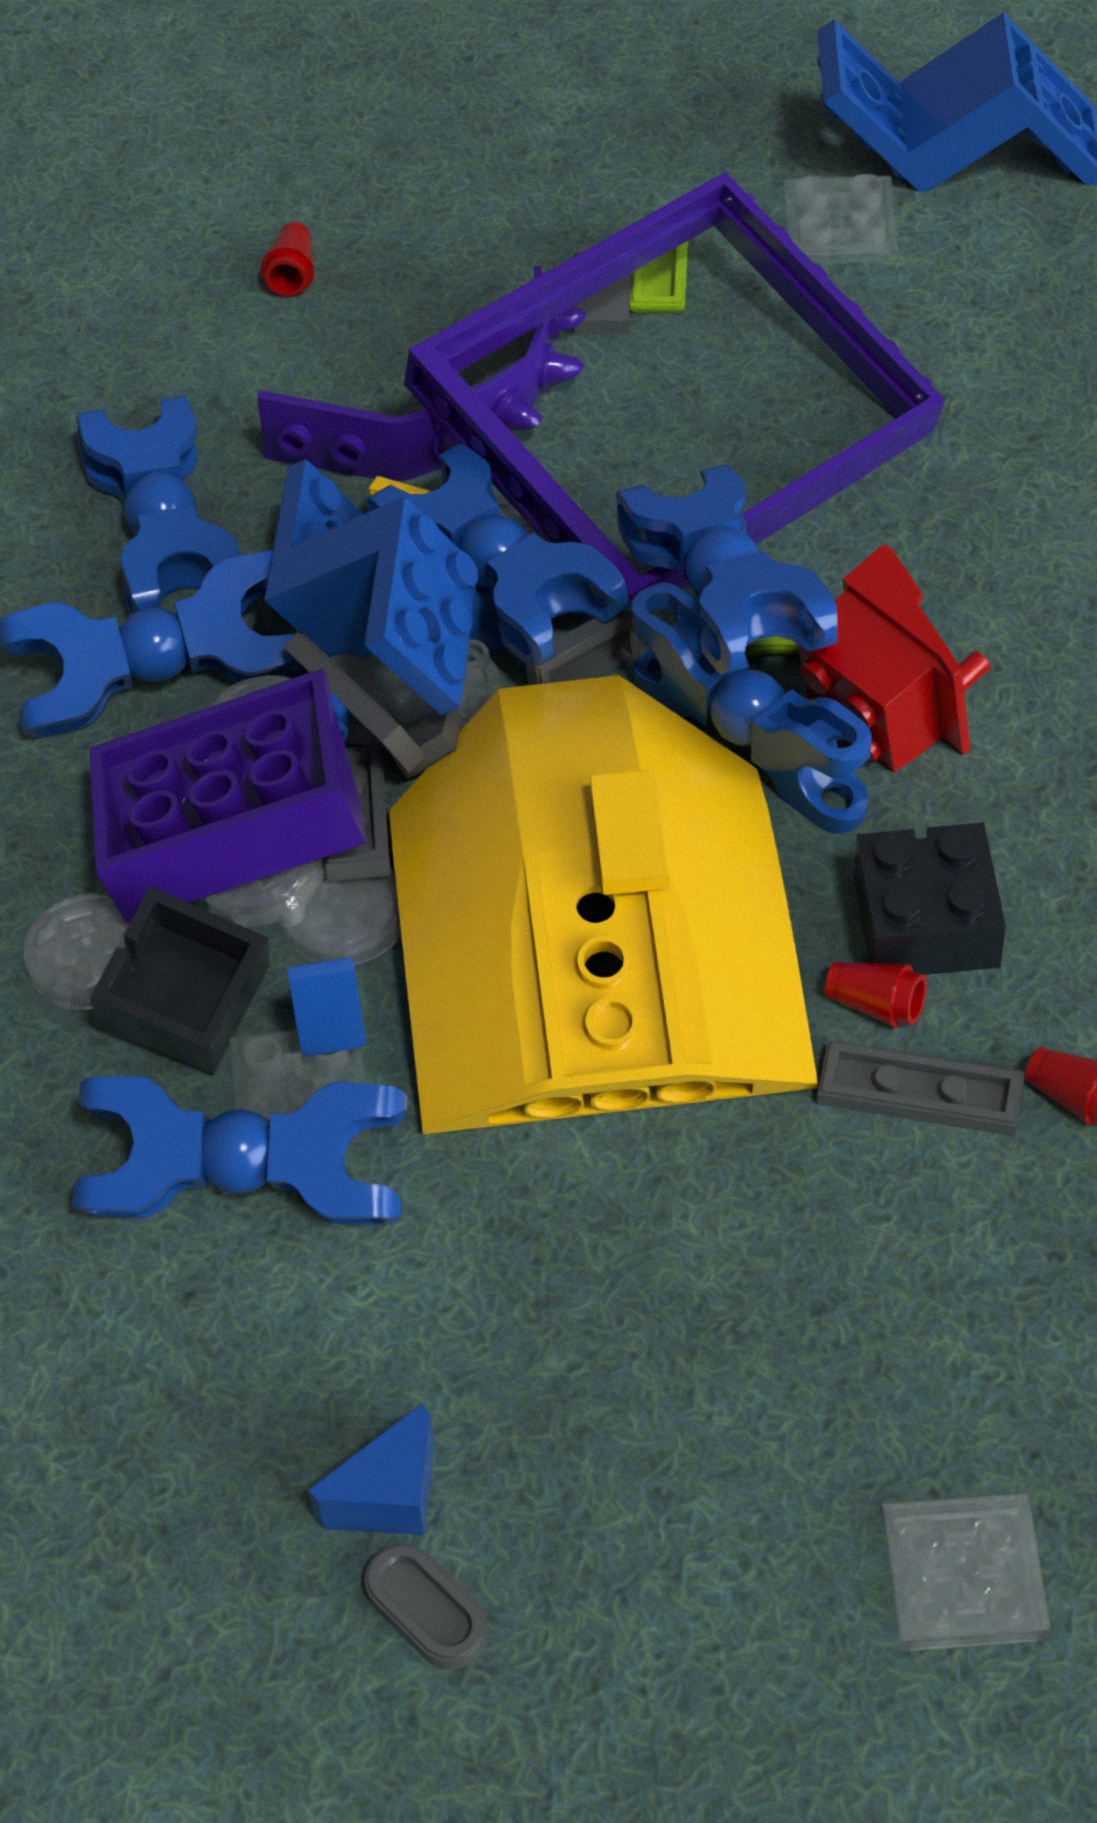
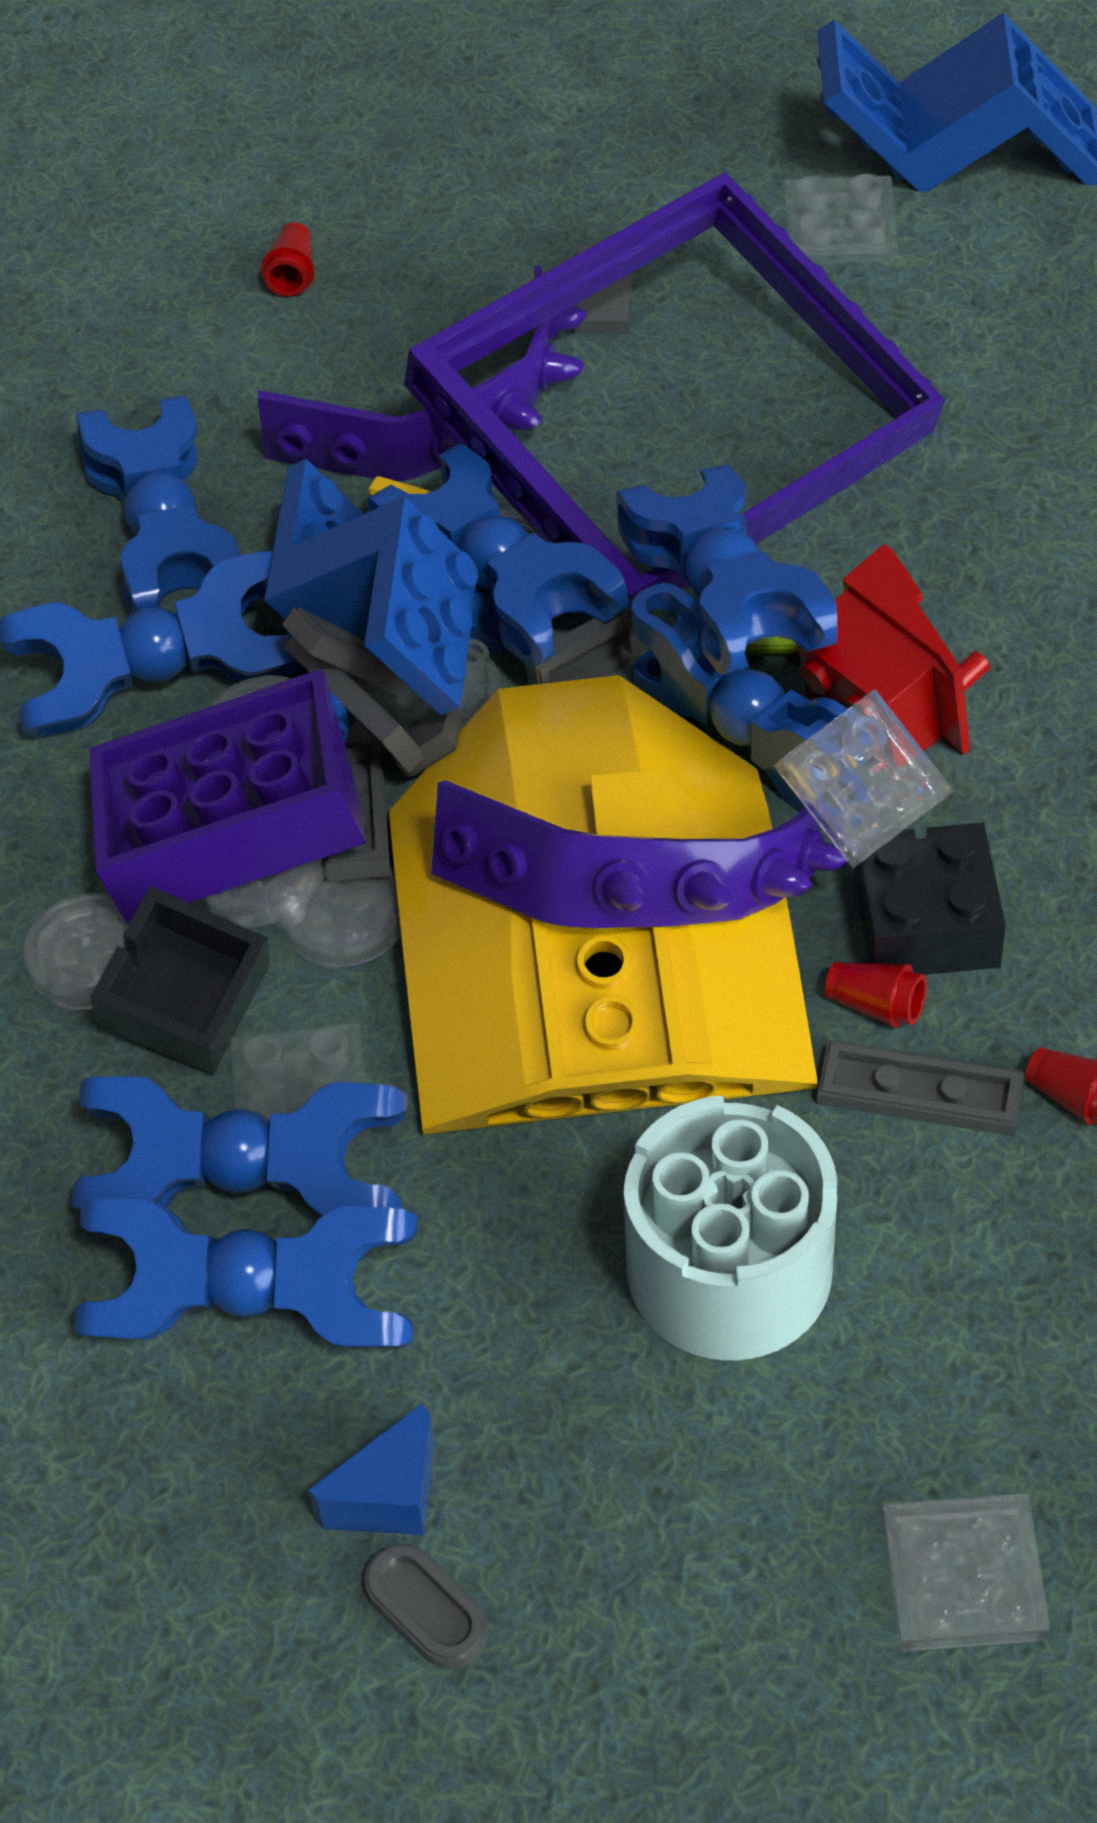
(245, 1272): none -> blue piece
(327, 1006): blue slope -> none
(340, 649): none -> dark grey tile
(619, 879): none -> dark purple piece
(661, 283): lime tile -> none
(730, 1228): none -> light aqua brick
(863, 778): none -> clear tile

